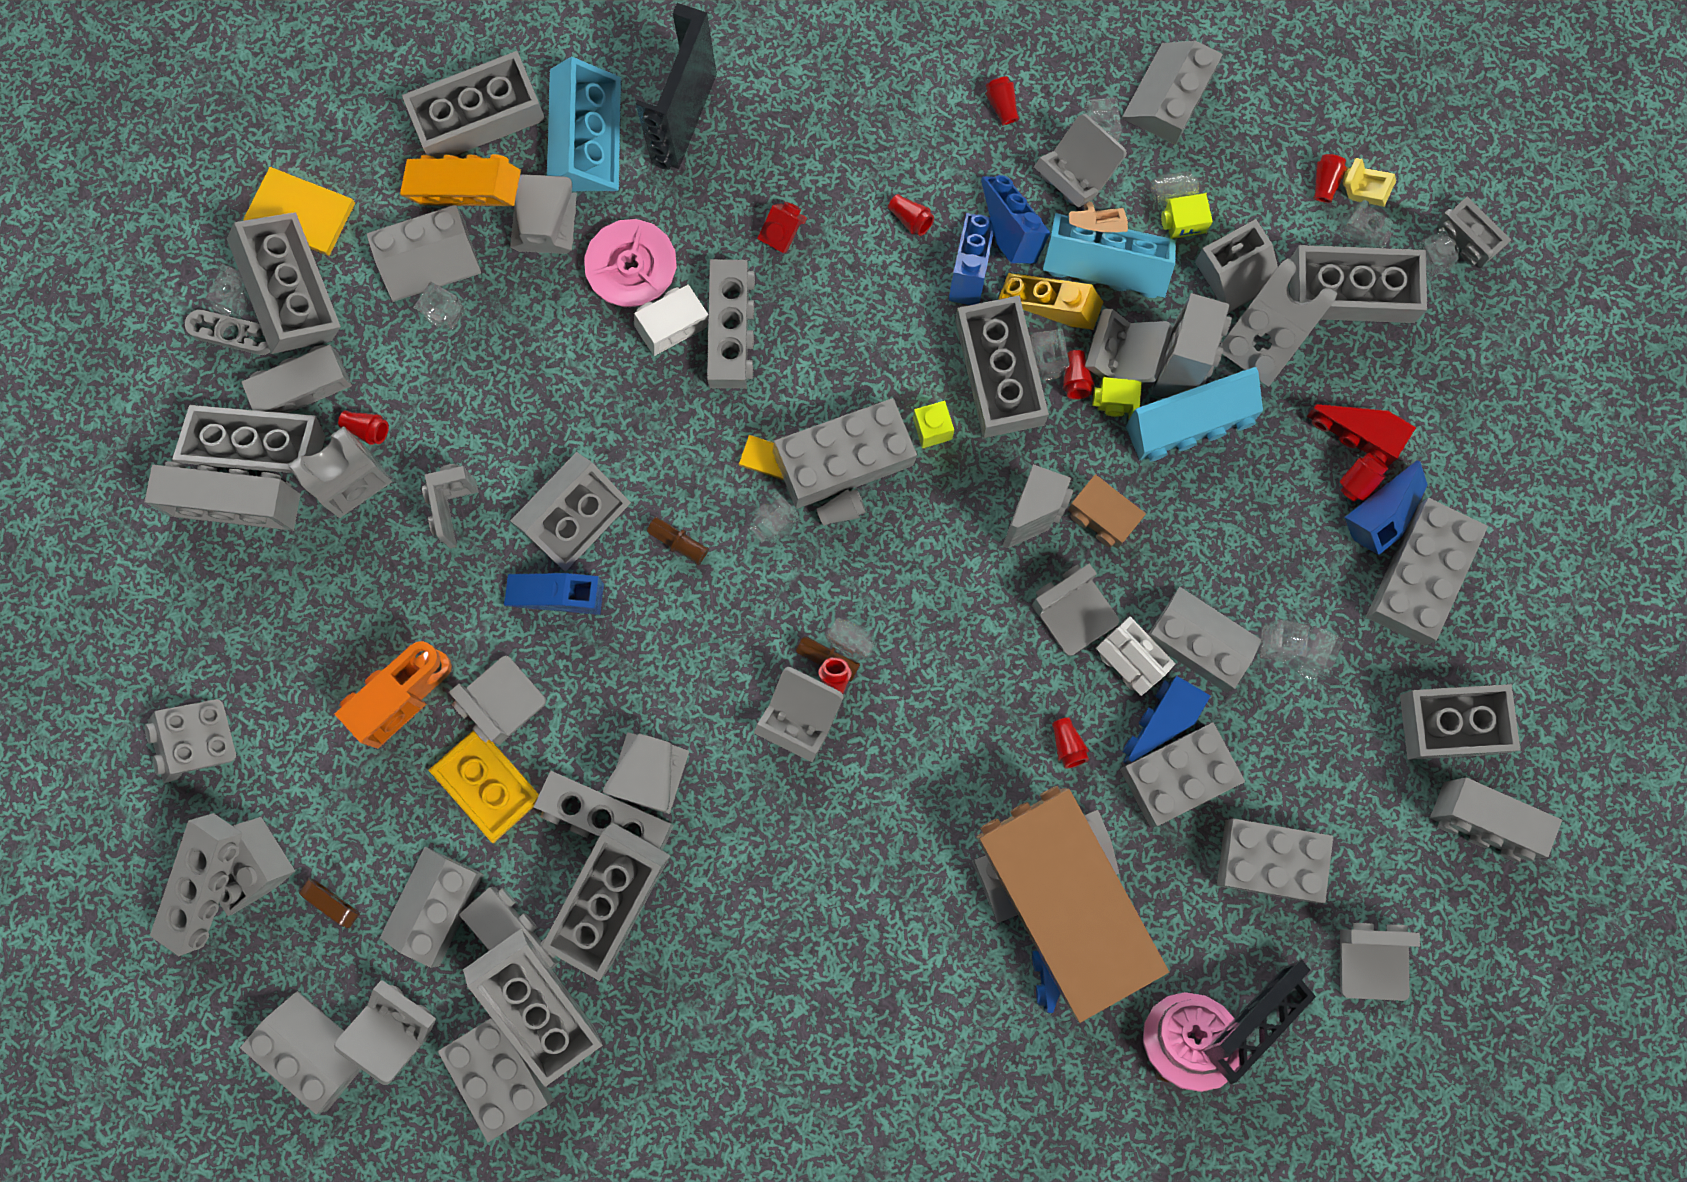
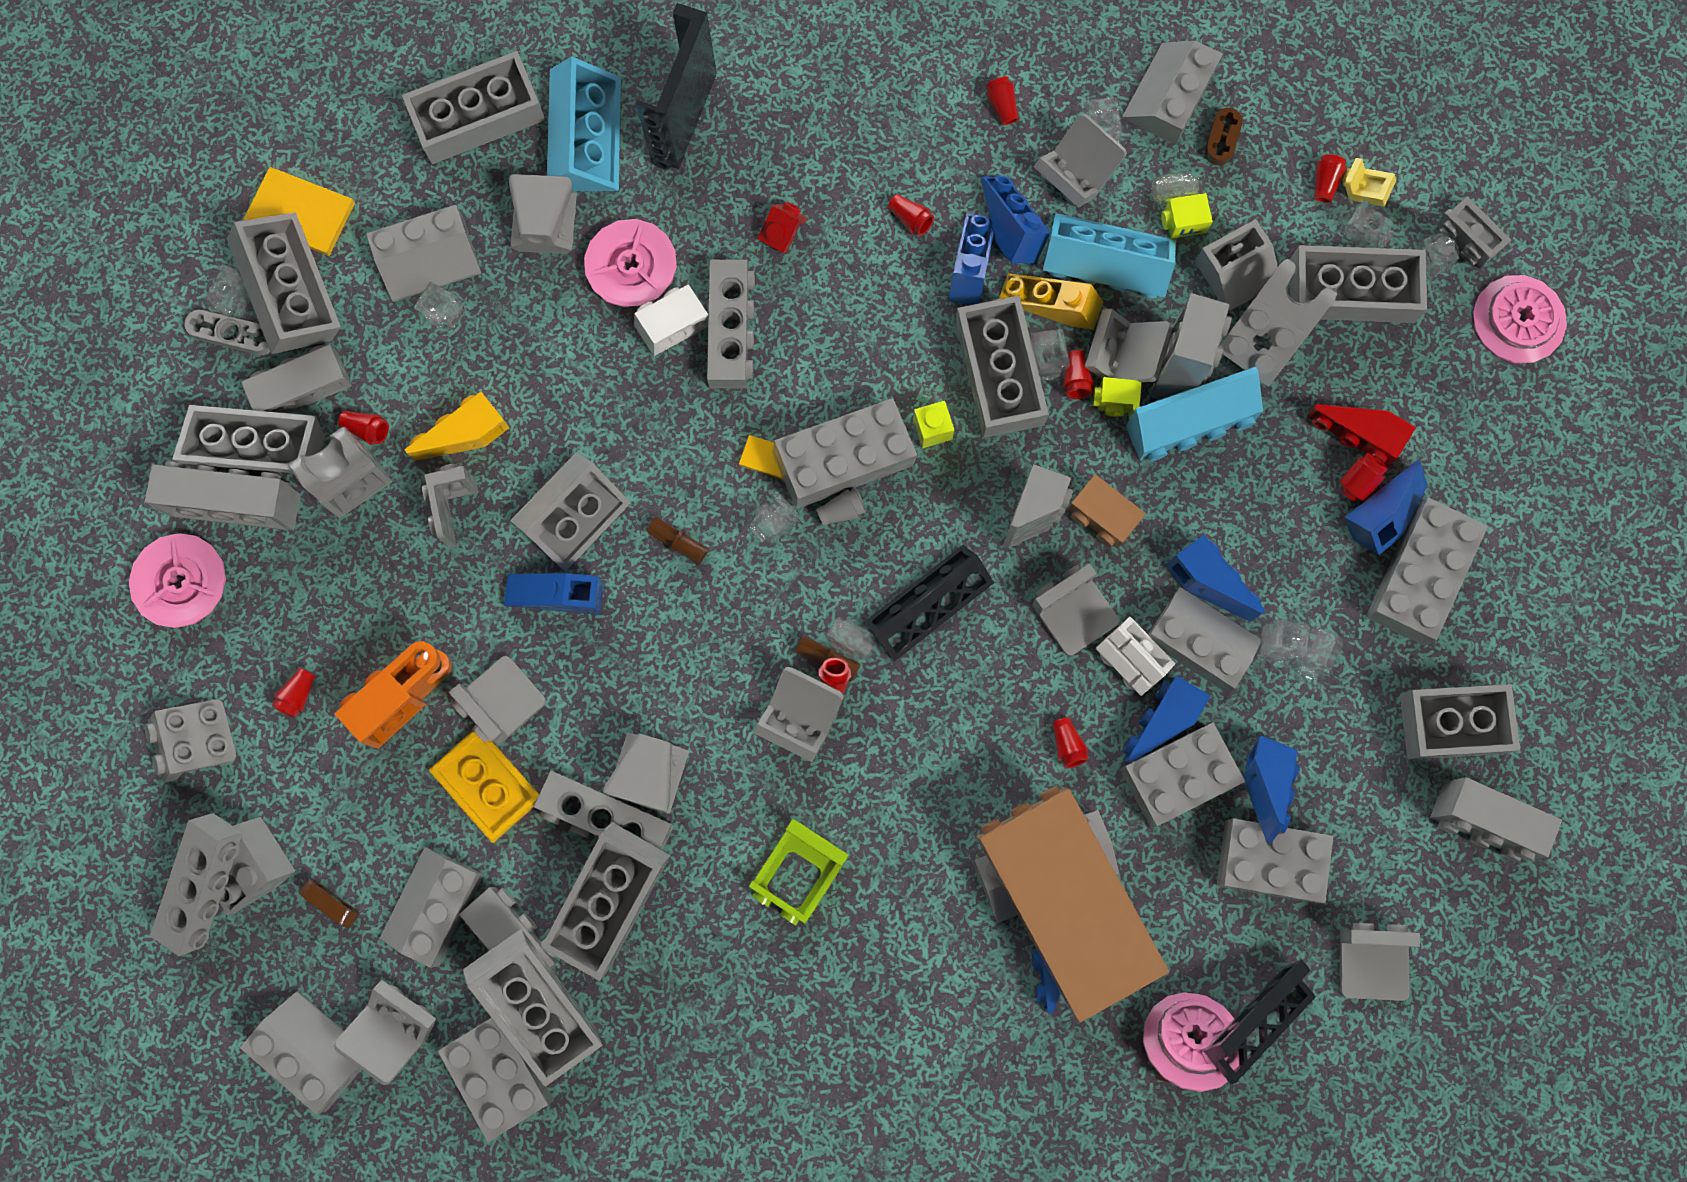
(157, 571): none -> bright pink piece
(294, 693): none -> red cone
(461, 181): light orange brick -> none
(465, 429): none -> yellow slope
(813, 849): none -> lime window
(926, 596): none -> black fence
(1103, 221): light nougat slope -> none
(1208, 576): none -> blue slope
(1230, 137): none -> reddish brown beam
(1268, 780): none -> blue slope
(1502, 331): none -> bright pink piece

